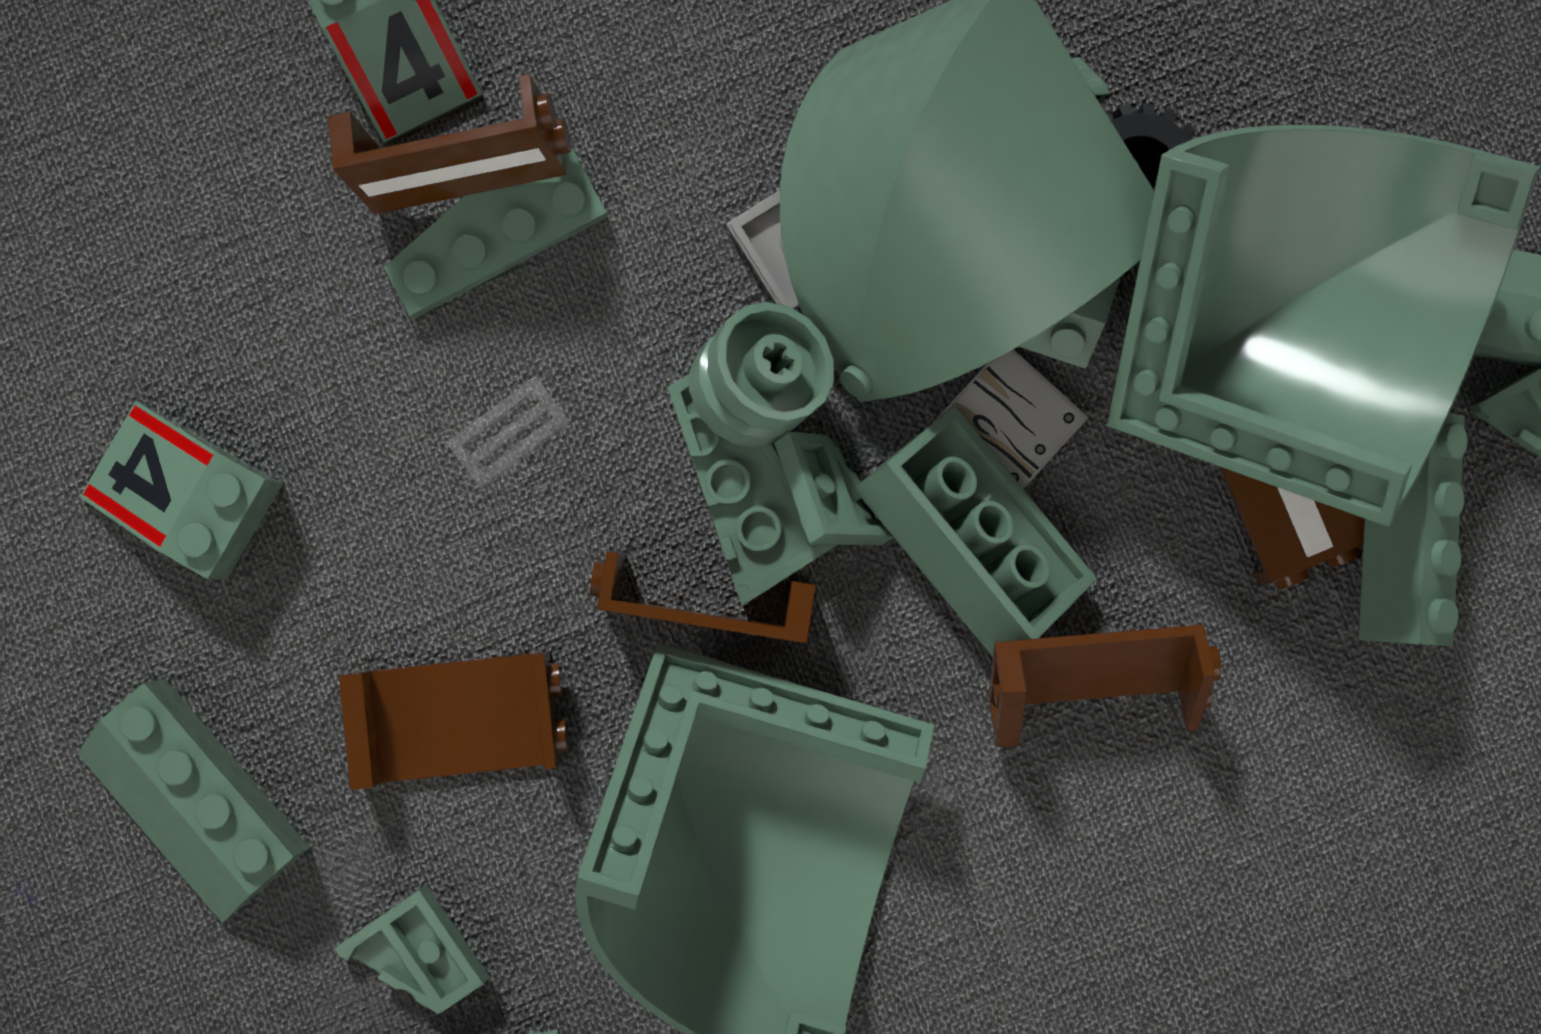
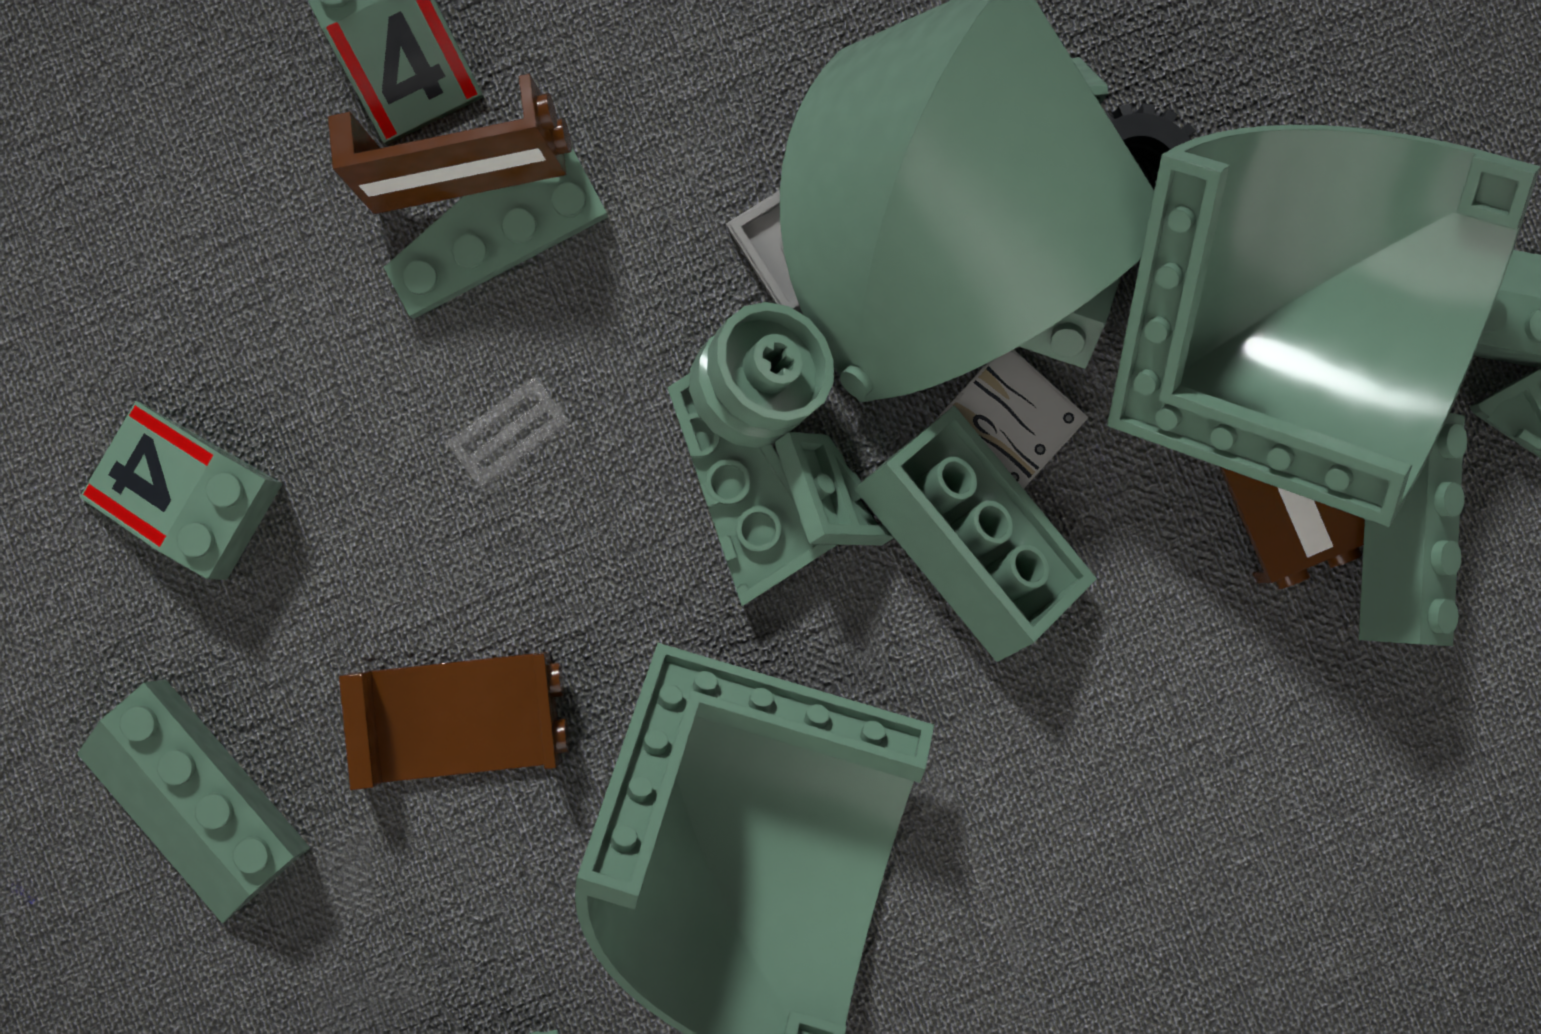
(418, 952): sand green wing -> none
(607, 585): reddish brown panel -> none
(1101, 668): reddish brown panel -> none

